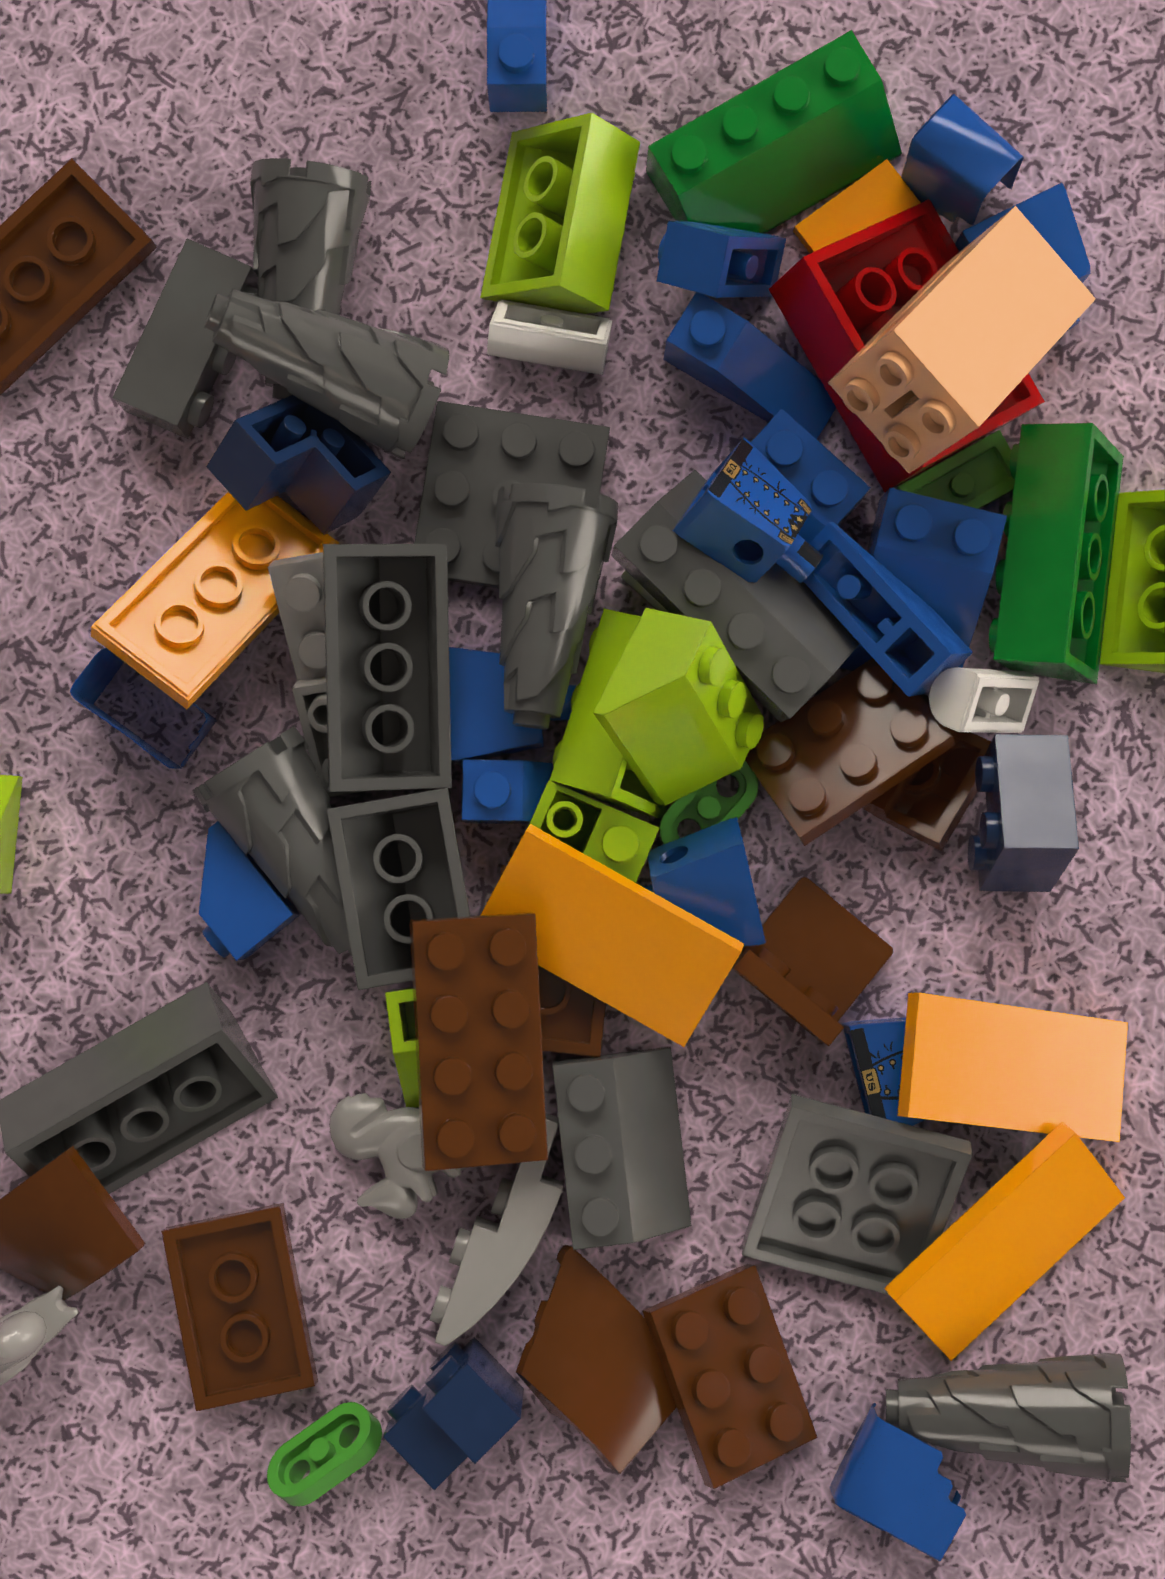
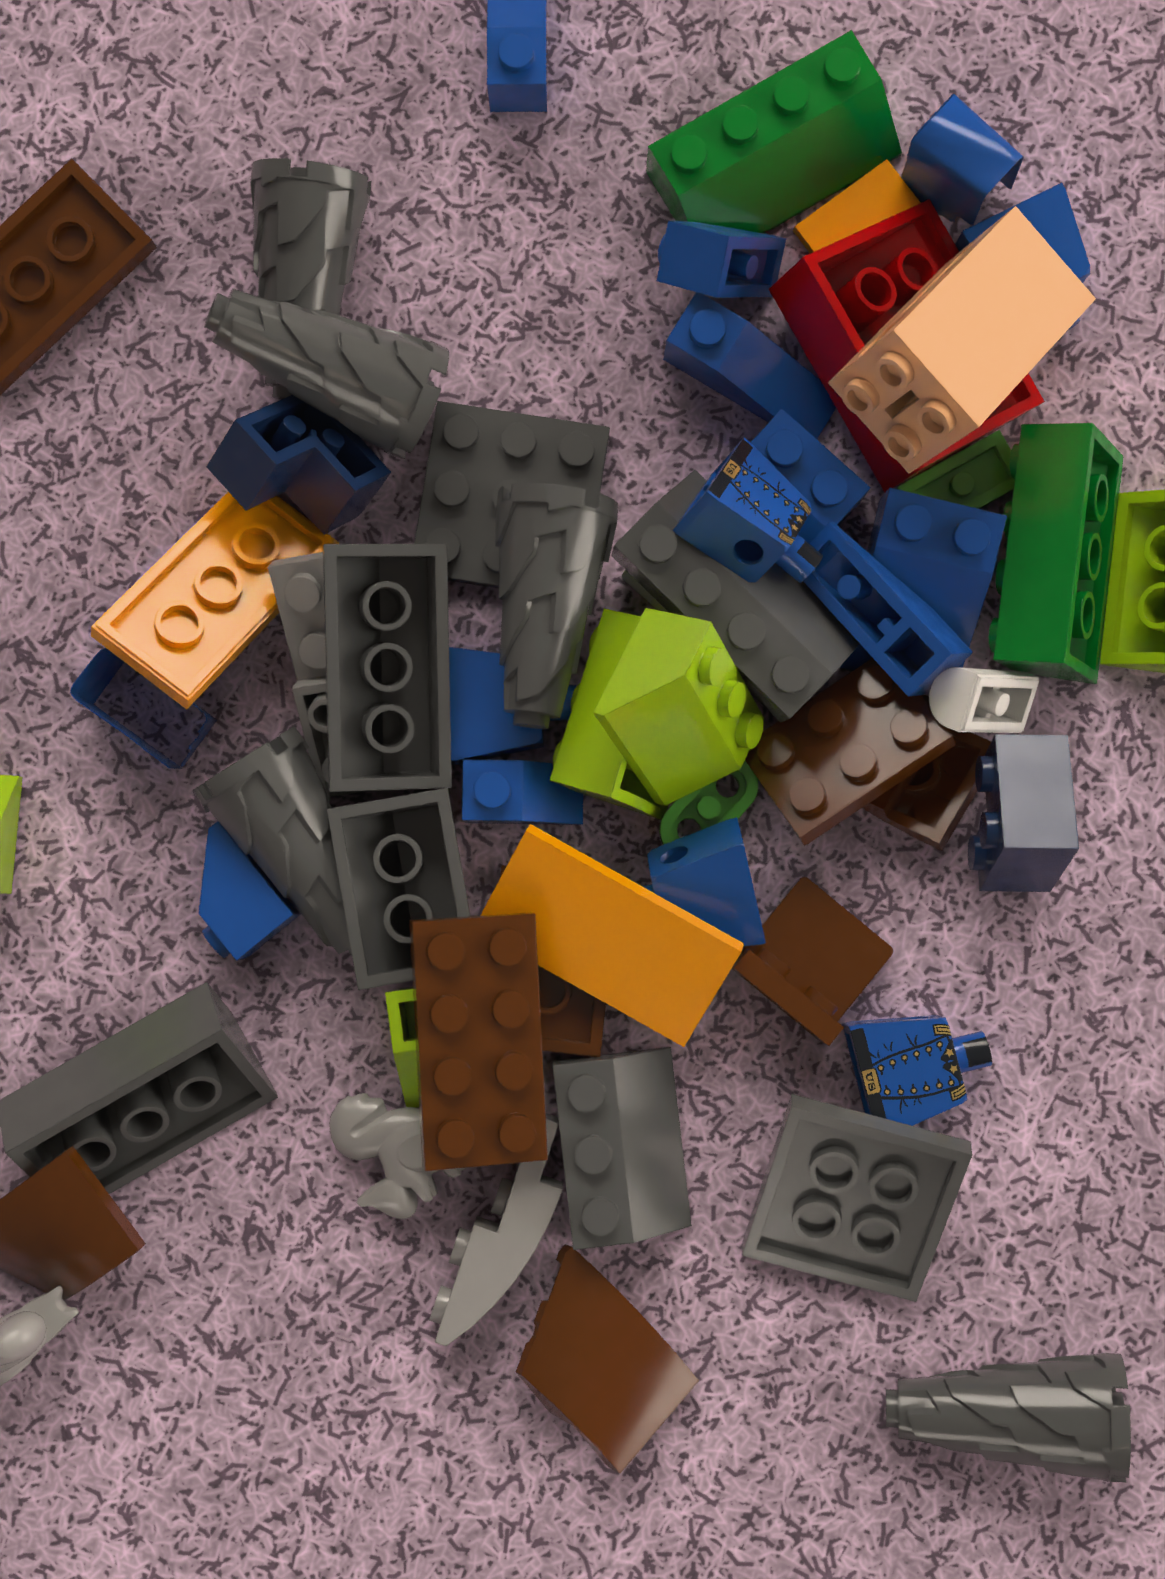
(175, 357): dark grey brick -> none
(239, 1307): reddish brown plate -> none
(325, 1451): bright green plate -> none
(457, 1413): dark blue brick -> none
(549, 336): white brick -> none
(562, 215): lime slope -> none
(595, 829): lime slope -> none
(729, 1375): reddish brown plate -> none
(897, 1487): blue piece -> none
(1005, 1241): light orange tile -> none
(1012, 1067): light orange tile -> none

